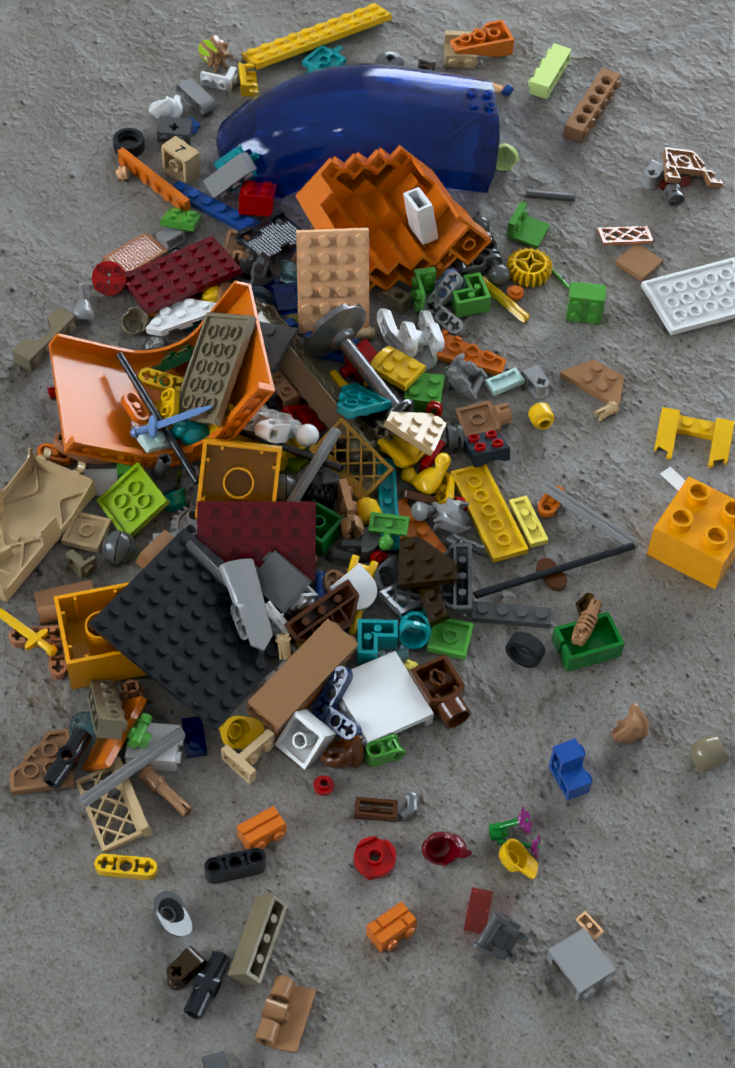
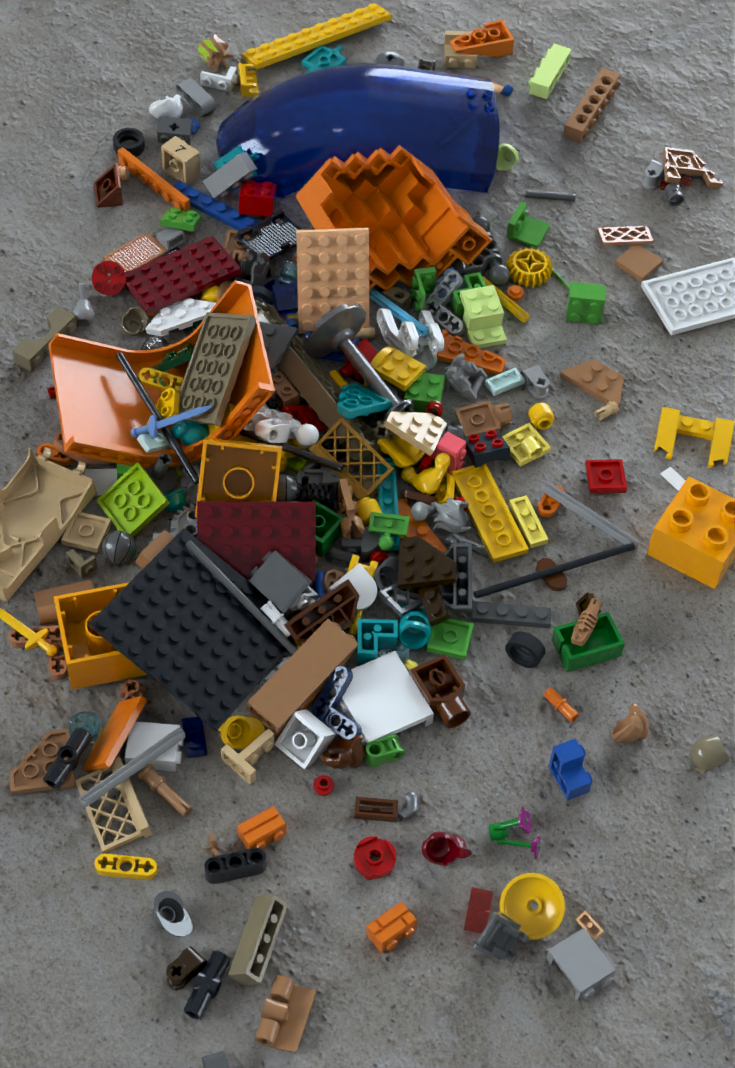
(106, 709): dark tan brick -> none
(108, 188): none -> copper slope
(136, 409): orange plate -> none
(138, 735): bright green plate -> none
(213, 845): none -> medium nougat plant
(248, 602): light grey panel -> none
(283, 646): tan pin -> none
(315, 464): light grey axle -> none
(397, 311): none -> medium azure axle
(420, 215): white brick -> none
(454, 448): none -> coral brick
(483, 316): none -> yellowish green bracket
(517, 901): none -> yellow dish
(518, 859): yellow cap -> none
(526, 444): none -> light yellow plate
(561, 704): none -> orange axle
(605, 476): none -> red plate

